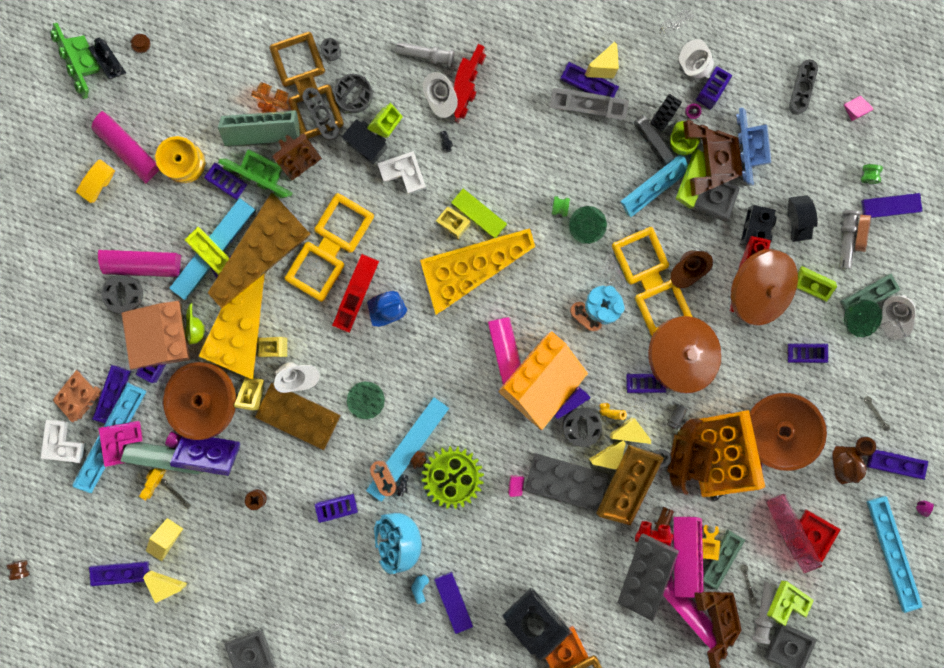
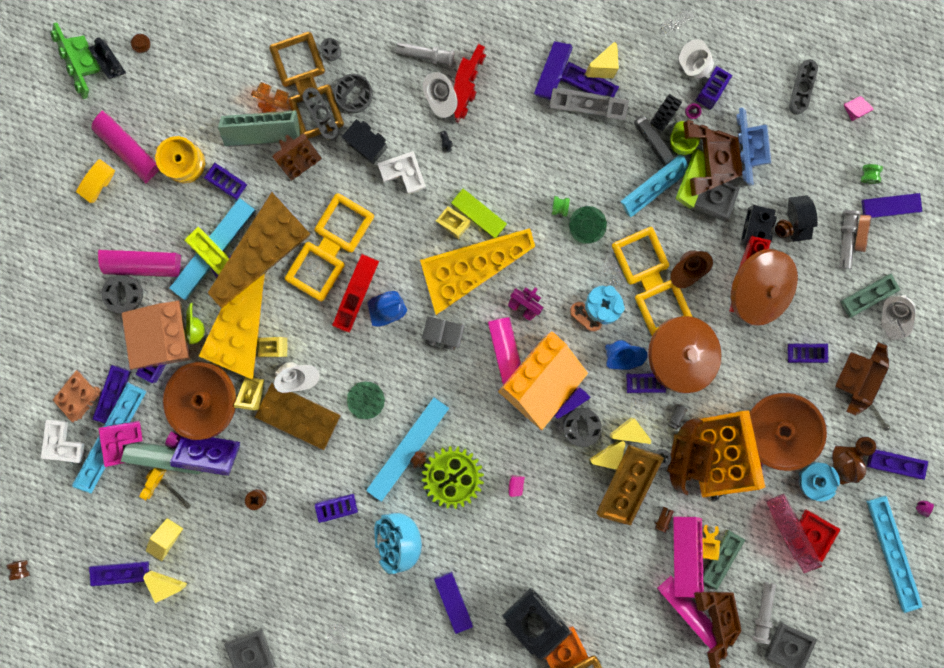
(260, 170): bright green bracket -> none
(379, 480): nougat beam -> none
(385, 121): lime slope -> none
(402, 486): black piece -> none
(417, 587): medium azure arm -> none
(443, 332): none -> dark grey brick
(532, 306): none -> magenta hips
(553, 69): none -> dark purple tile
(566, 482): dark grey plate -> none
(613, 414): yellow arm -> none
(624, 356): none -> blue piece
(647, 577): dark grey plate -> none
(663, 534): red hips -> none
(744, 568): clear smoke hinge -> none
(784, 228): none -> reddish brown plate
(786, 600): lime plate -> none
(815, 284): lime slope -> none
(828, 486): none -> medium azure plate
(863, 318): clear green tile -> none
(863, 378): none -> reddish brown plate

